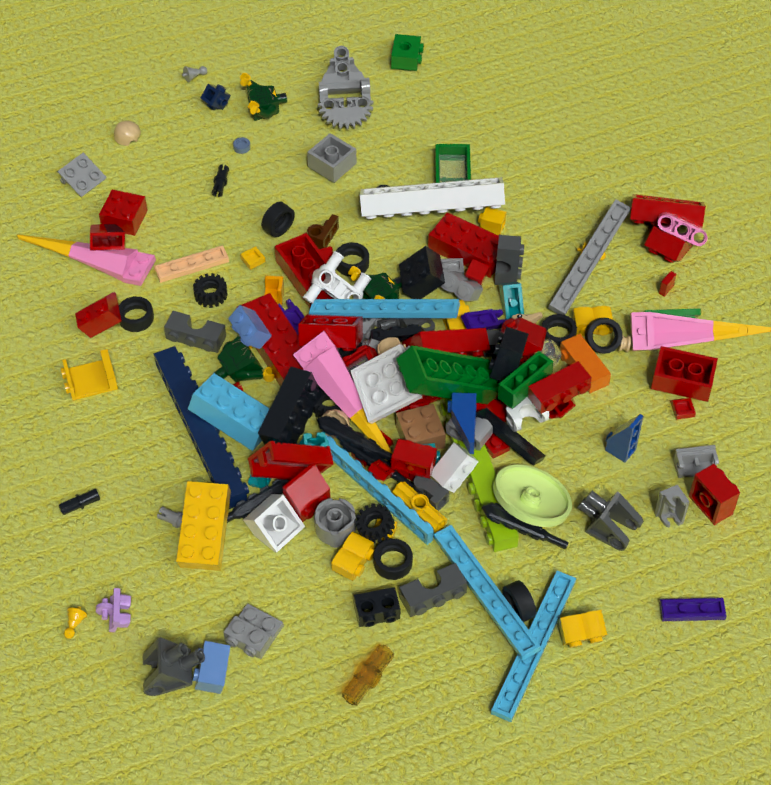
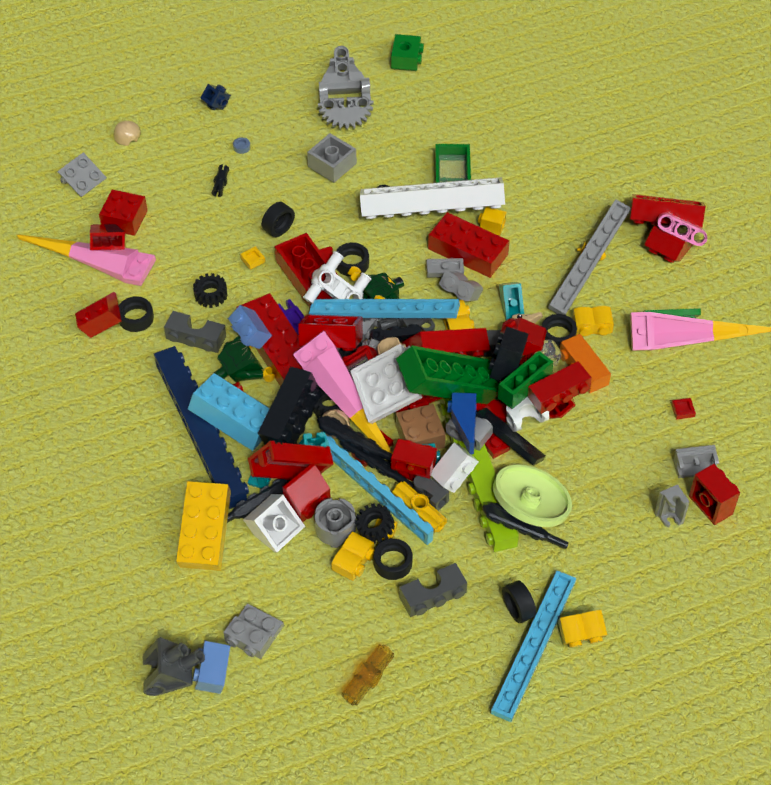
(75, 617): yellow piece -> none
(79, 501): black axle -> none
(90, 377): yellow panel -> none
(116, 602): lavender hips -> none
(170, 517): light grey pin -> none
(190, 73): light grey piece -> none
(191, 264): light nougat tile -> none
(262, 99): dark green torso -> none
(275, 286): light orange panel -> none
(324, 234): reddish brown plate -> none
(375, 602): black brick -> none
(381, 470): red plate -> none
(421, 273): black brick -> none
(477, 271): red panel -> none
(483, 319): dark purple hinge -> none
(488, 593): medium azure plate -> none
(509, 259): dark grey arch -> none
(602, 514): dark grey piece -> none
(617, 333): black tyre -> none
(624, 439): blue slope -> none
(625, 344): tan bush -> none
(667, 283): red tile -> none
(684, 373): red brick -> none
(692, 609): dark purple tile -> none

